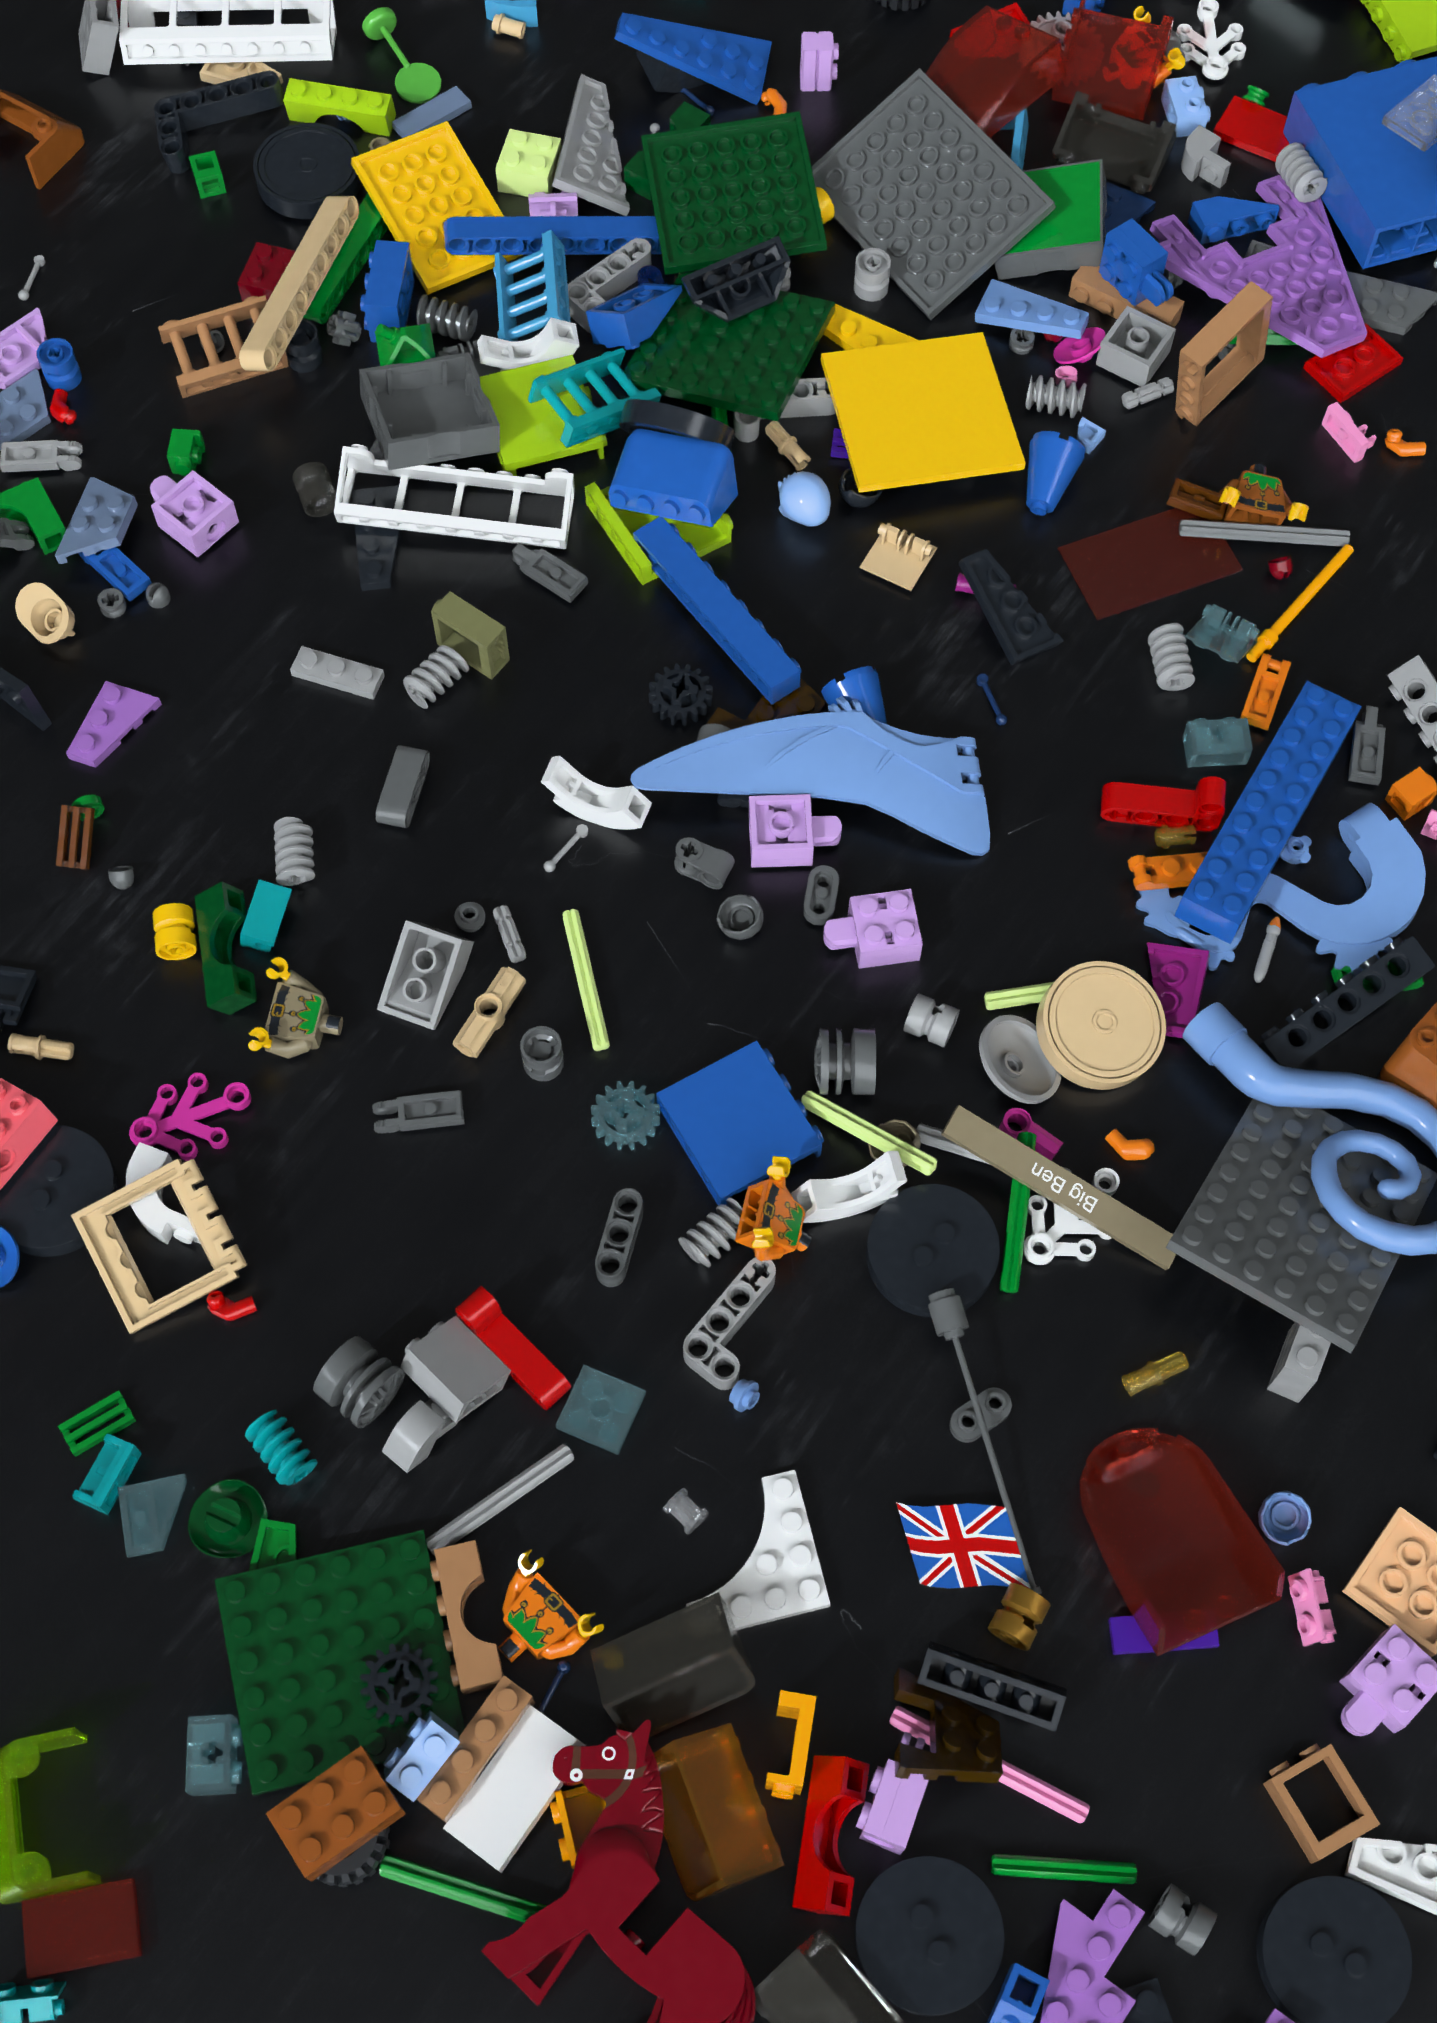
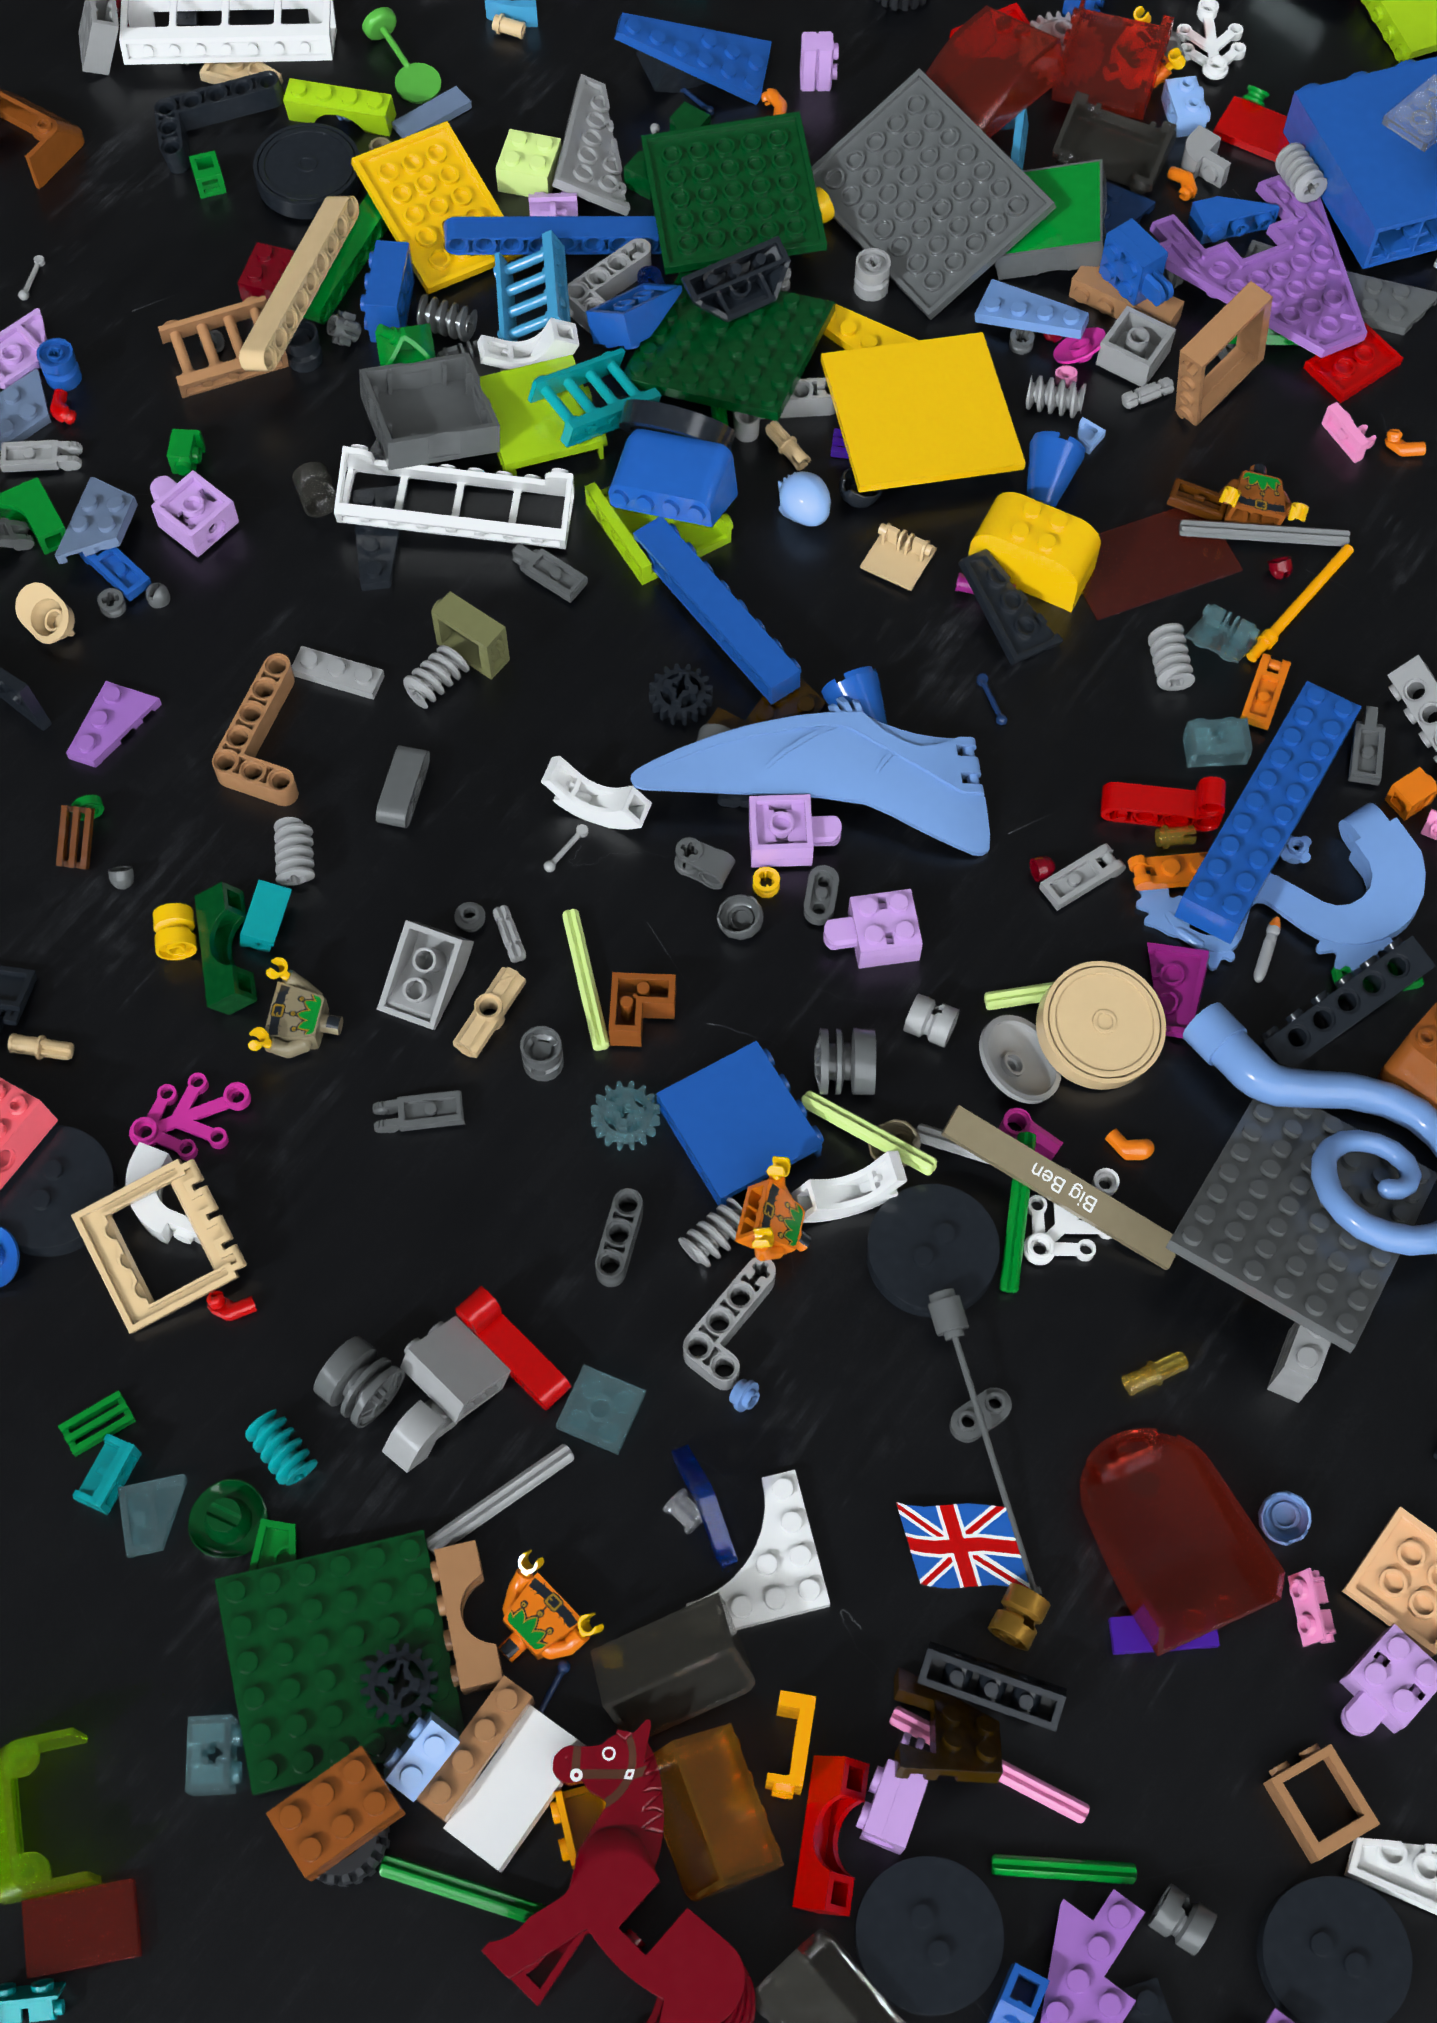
(253, 733): none -> medium nougat beam
(635, 998): none -> dark orange brick
(707, 1504): none -> clear blue beam
(768, 891): none -> yellow bush
(1039, 548): none -> yellow brick
(1041, 868): none -> dark red hinge
(1081, 876): none -> light grey plate
(1186, 179): none -> orange arm

